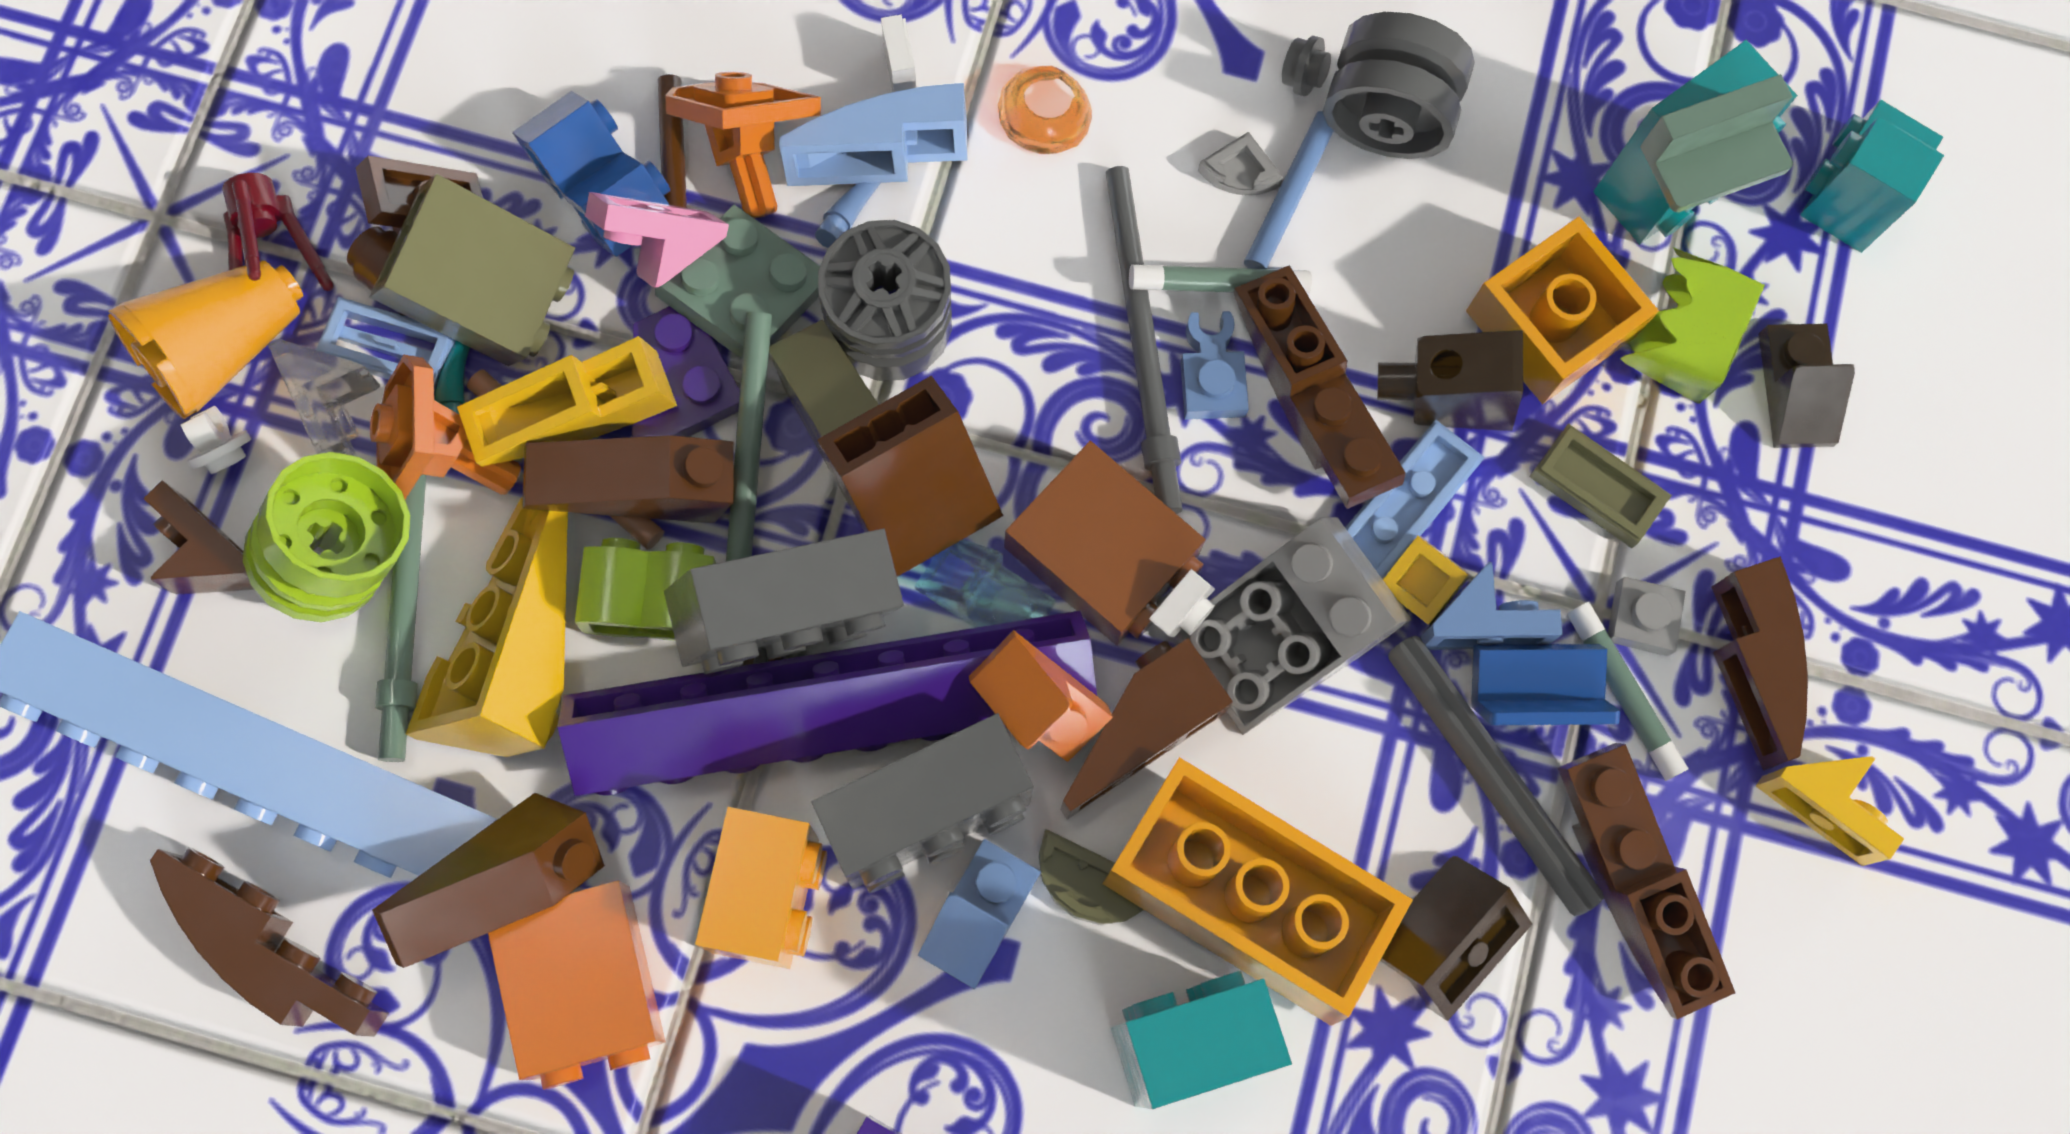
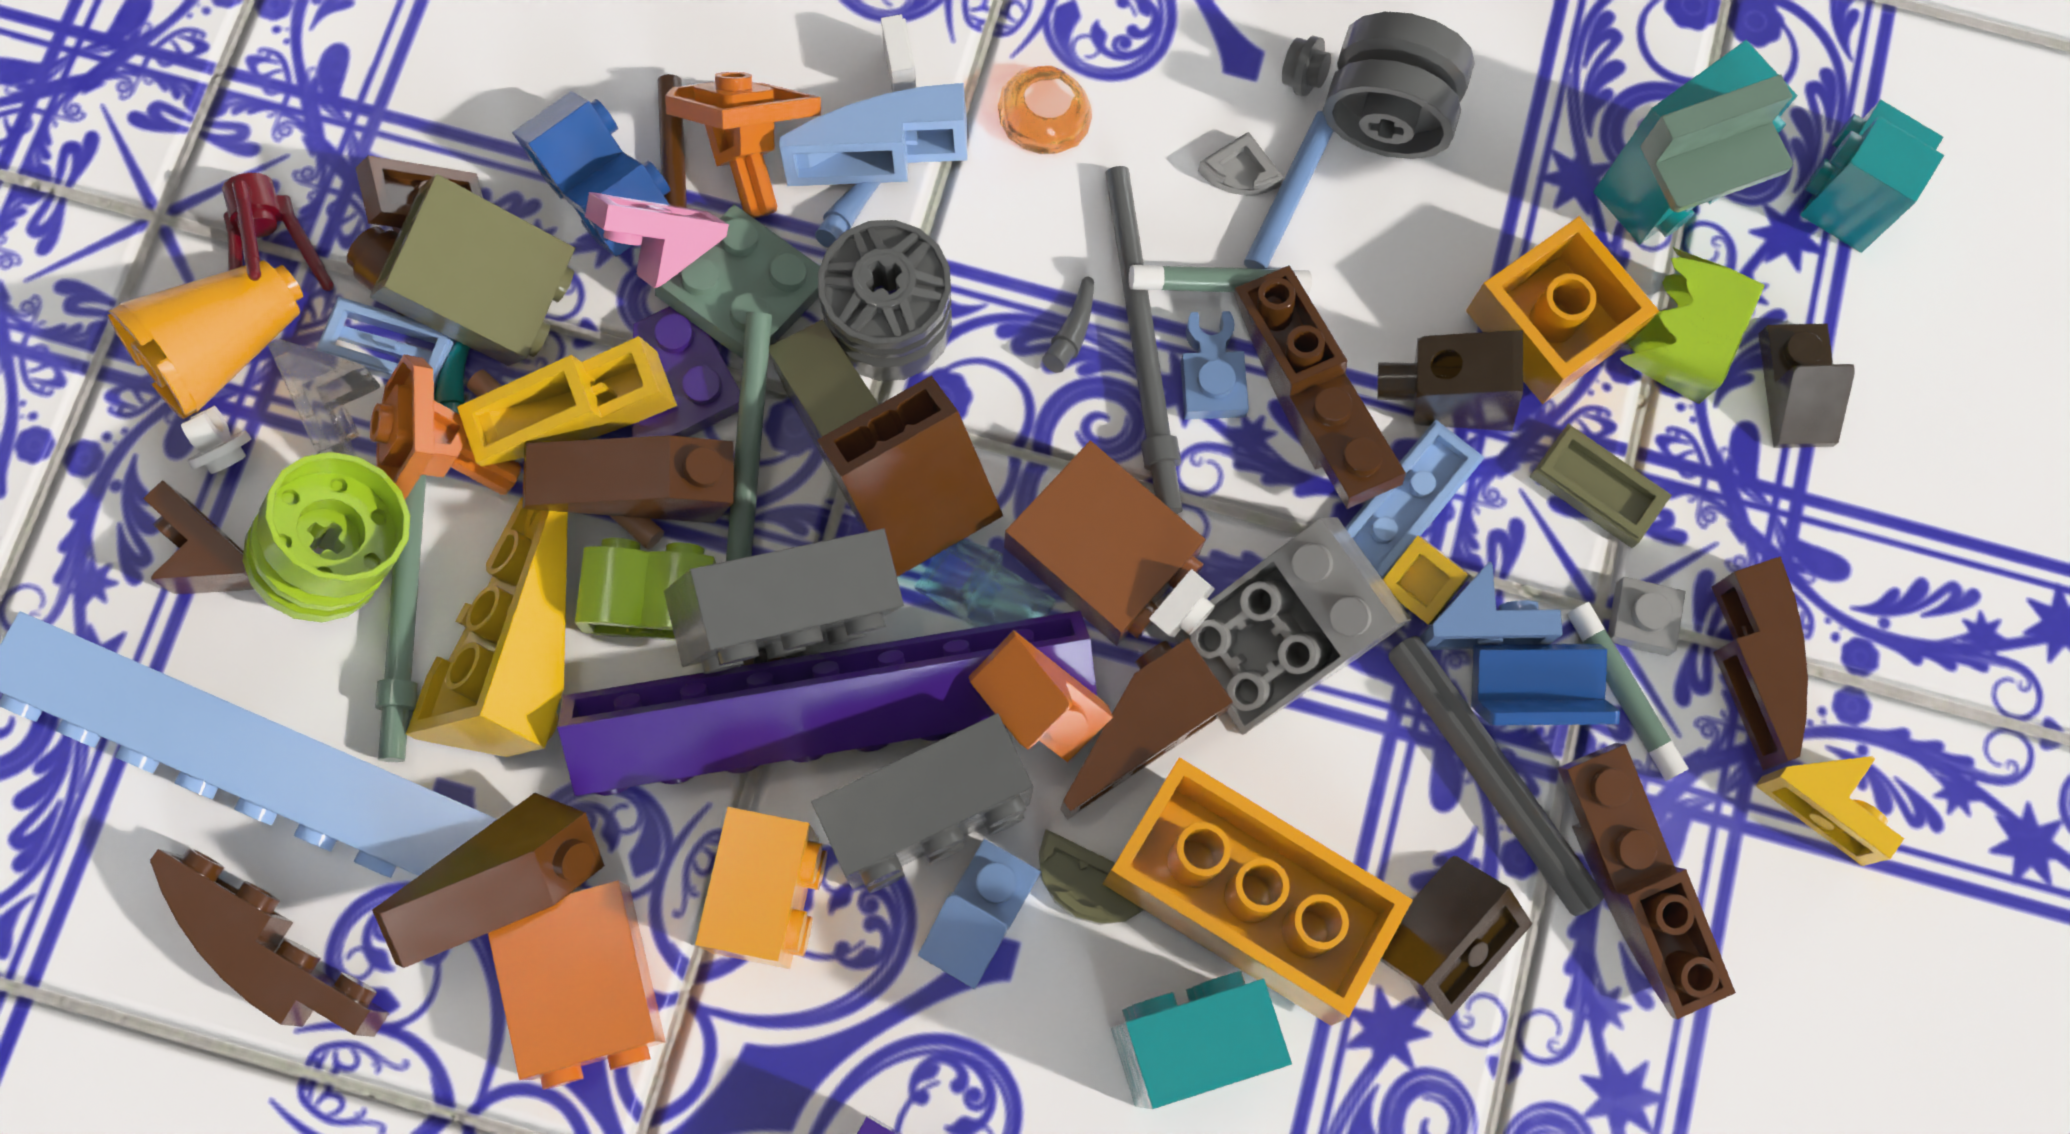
(1070, 337): none -> dark grey helmet

